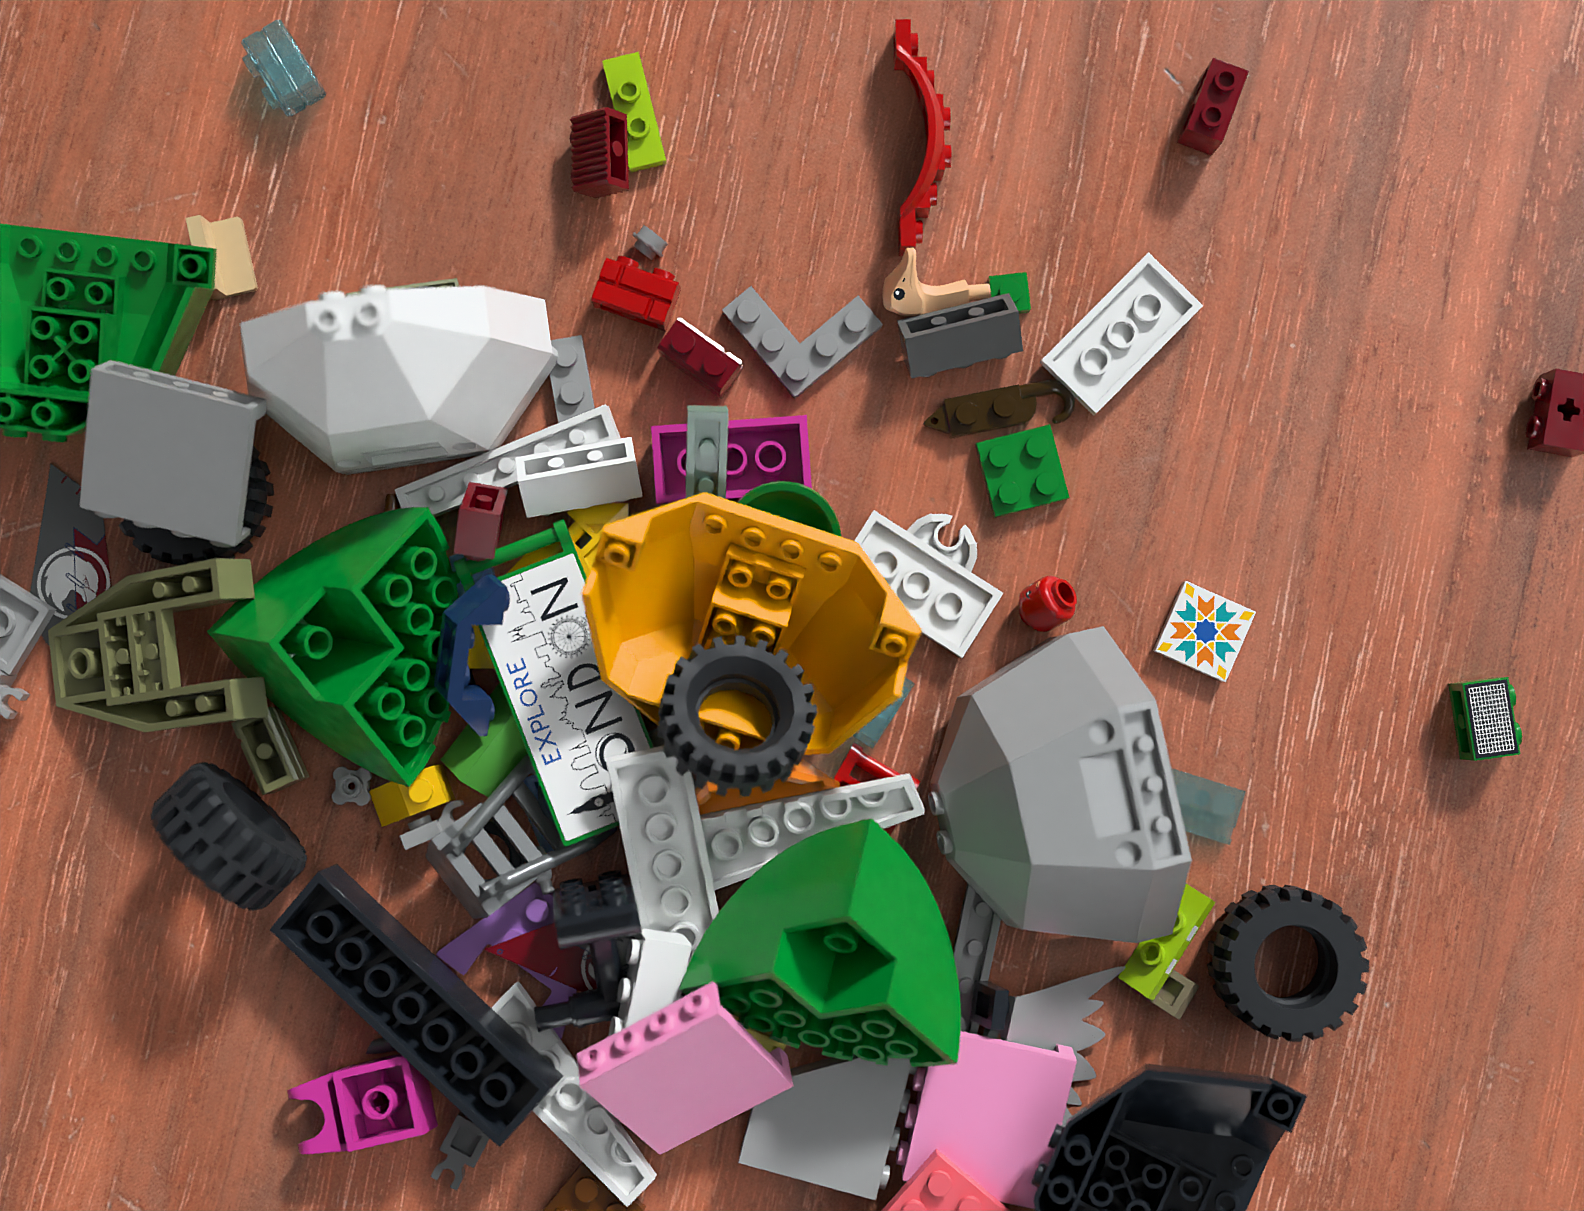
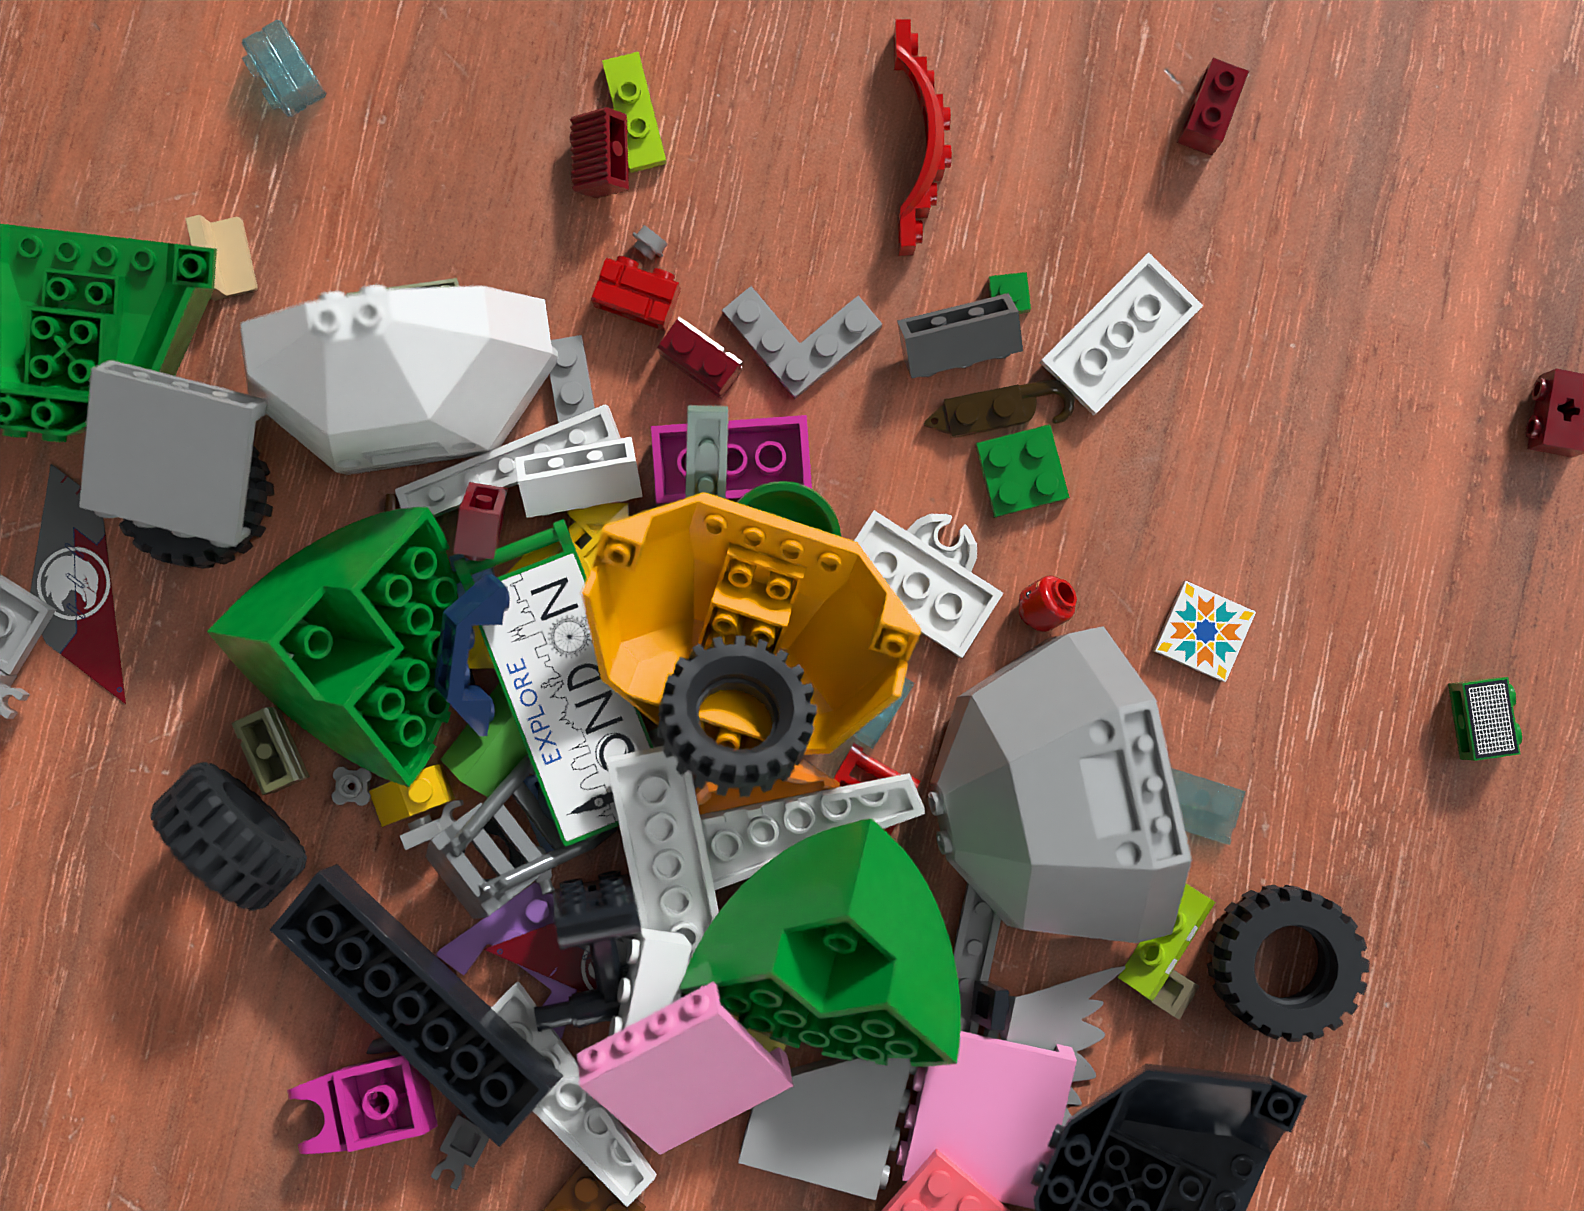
(122, 657): olive wedge -> none
(910, 298): light nougat animal -> none

